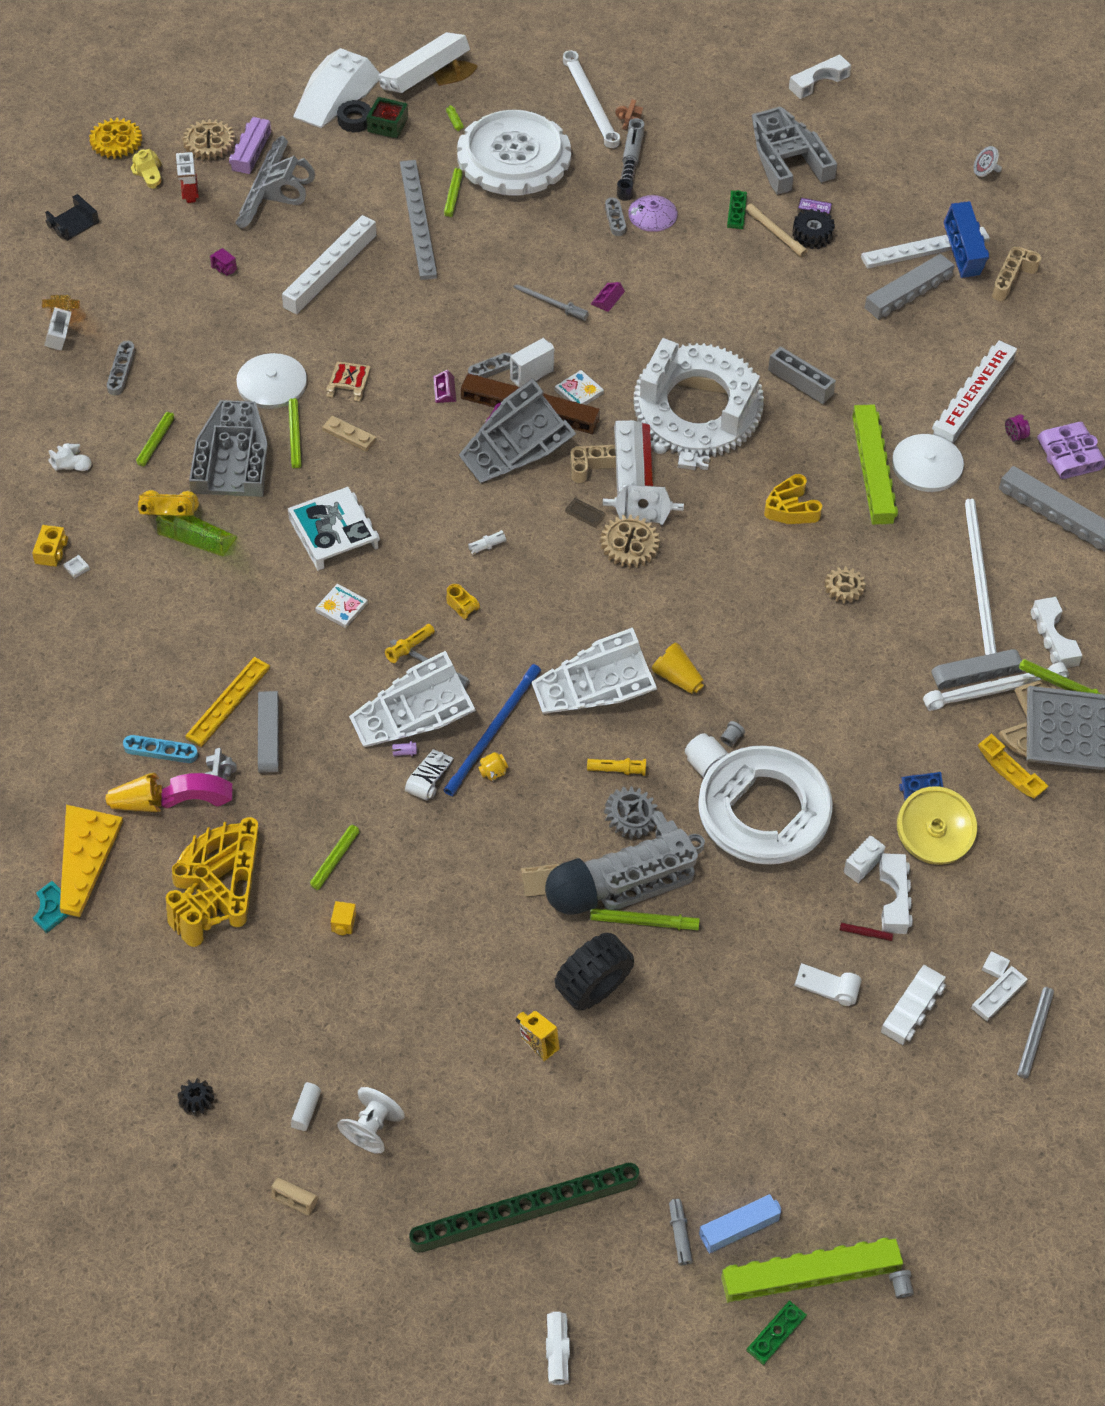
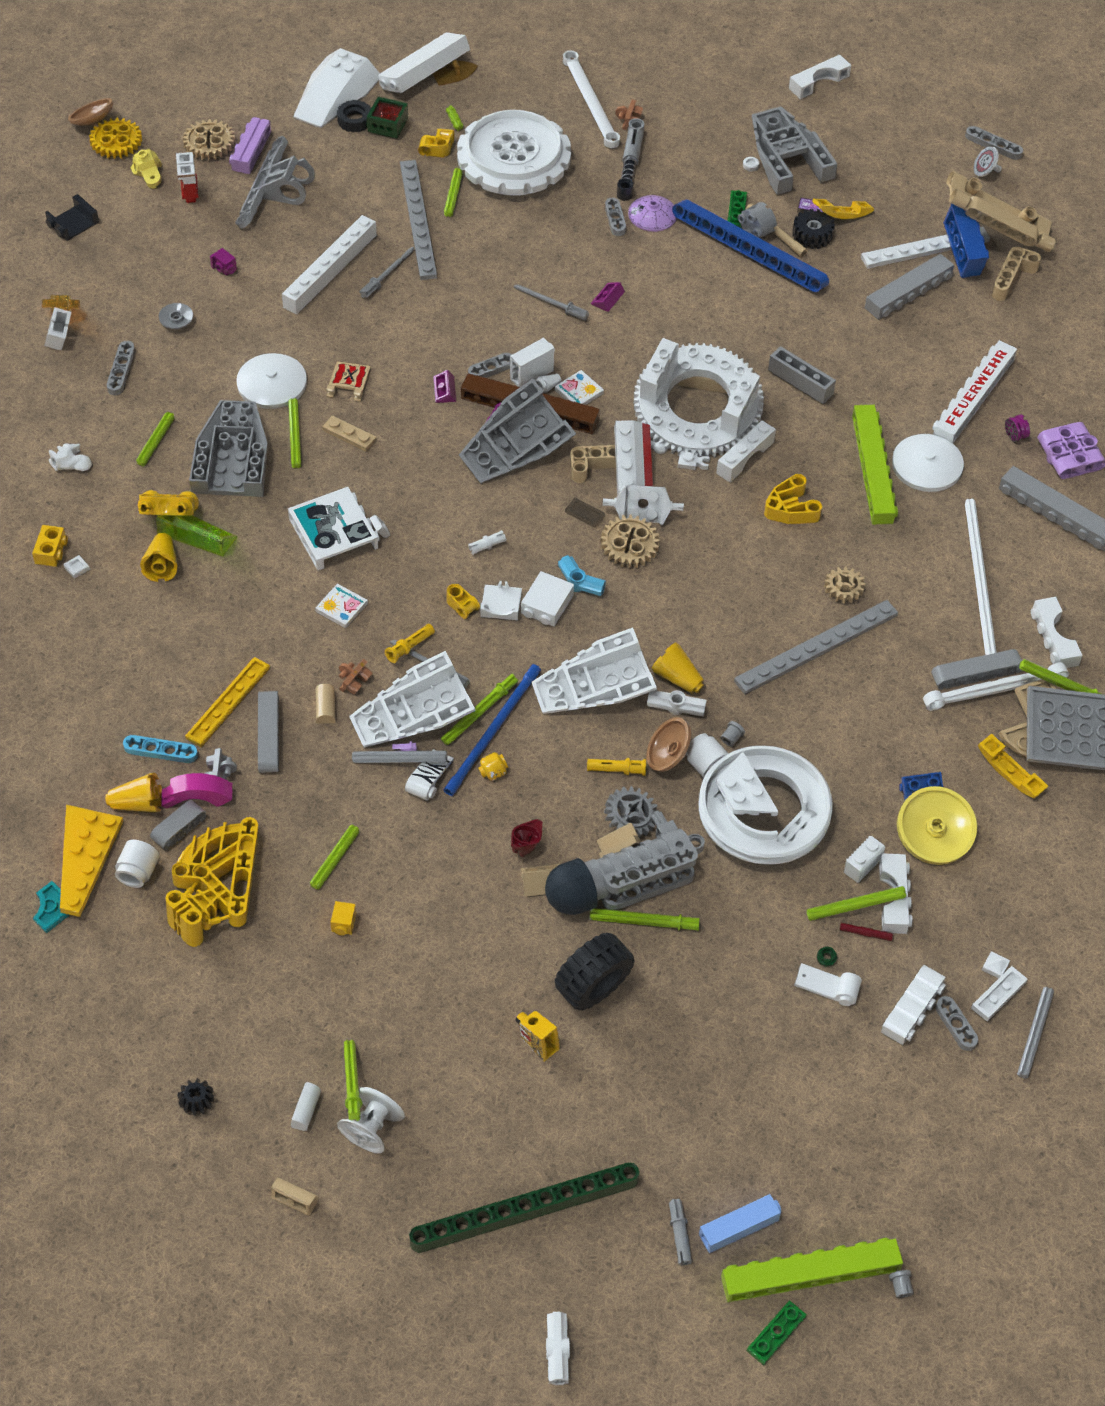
(91, 113): none -> medium nougat dish
(136, 863): none -> white piece
(159, 559): none -> yellow cone
(175, 316): none -> light grey dish
(177, 824): none -> light grey beam
(325, 704): none -> tan brick
(353, 1101): none -> lime axle
(360, 671): none -> nougat hips
(374, 283): none -> light grey piece
(380, 526): none -> white tile
(398, 756): none -> light grey axle
(437, 145): none -> yellow piece
(499, 691): none -> lime axle
(501, 601): none -> white piece
(526, 837): none -> dark red hat
(547, 599): none -> white brick
(548, 382): none -> white cone
(578, 577): none -> medium azure piece
(618, 840): none -> tan panel
(669, 744): none -> medium nougat dish
(676, 702): none -> white piece
(734, 460): none -> white arch
(740, 240): none -> blue beam
(744, 789): none -> white wing
(751, 164): none -> white tile
(758, 220): none -> light grey brick
(815, 647): none -> light grey plate
(826, 951): none -> dark green plate
(856, 903): none -> lime axle
(857, 209): none -> yellow slope
(956, 1014): none -> light grey beam
(977, 135): none -> light grey beam
(1022, 226): none -> tan panel

